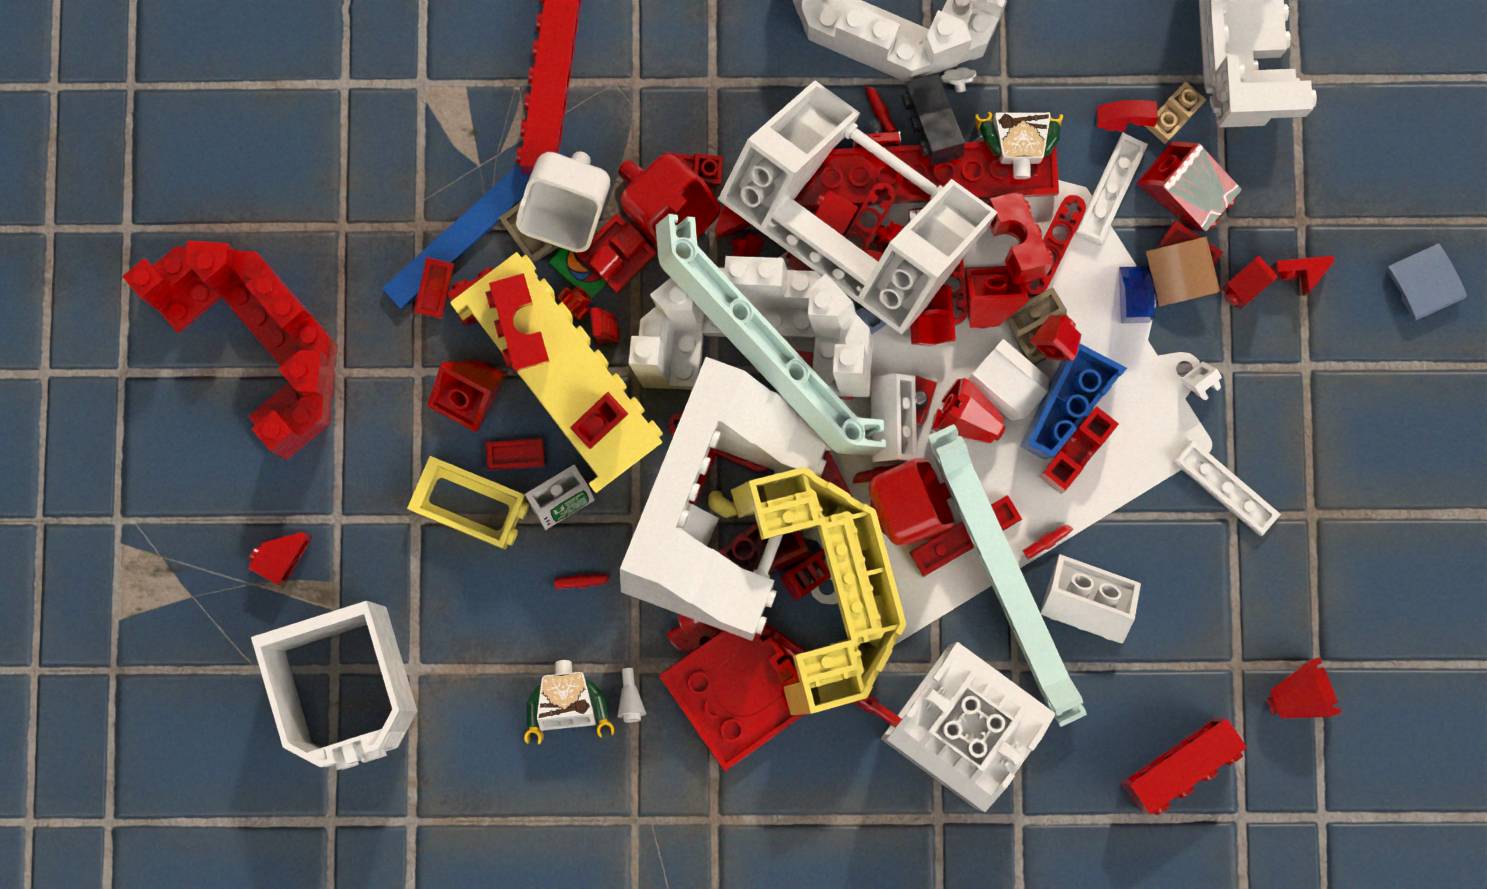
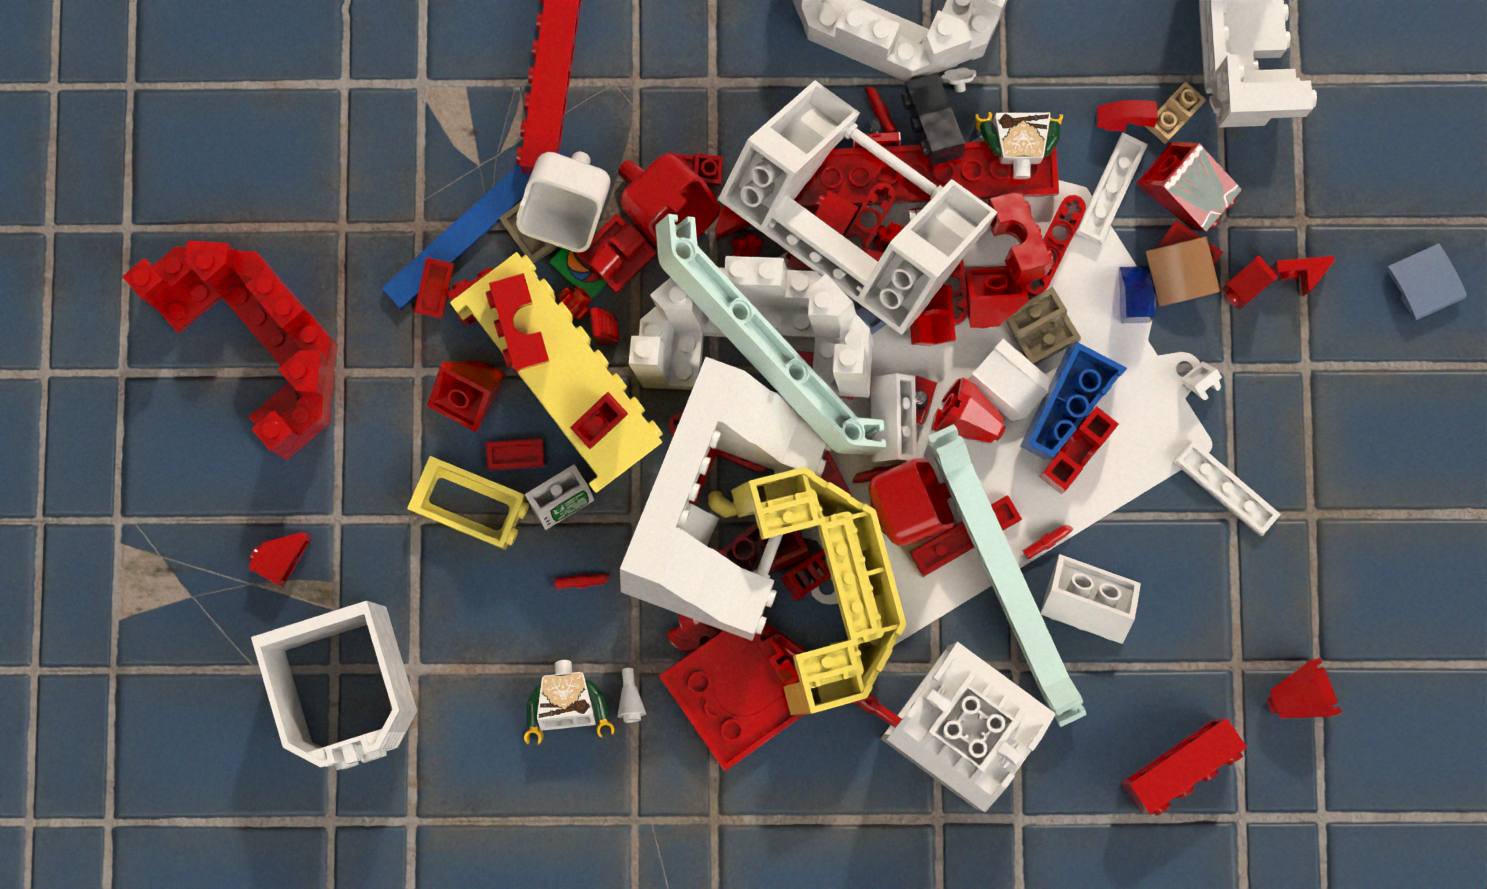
(1057, 338): red slope -> none

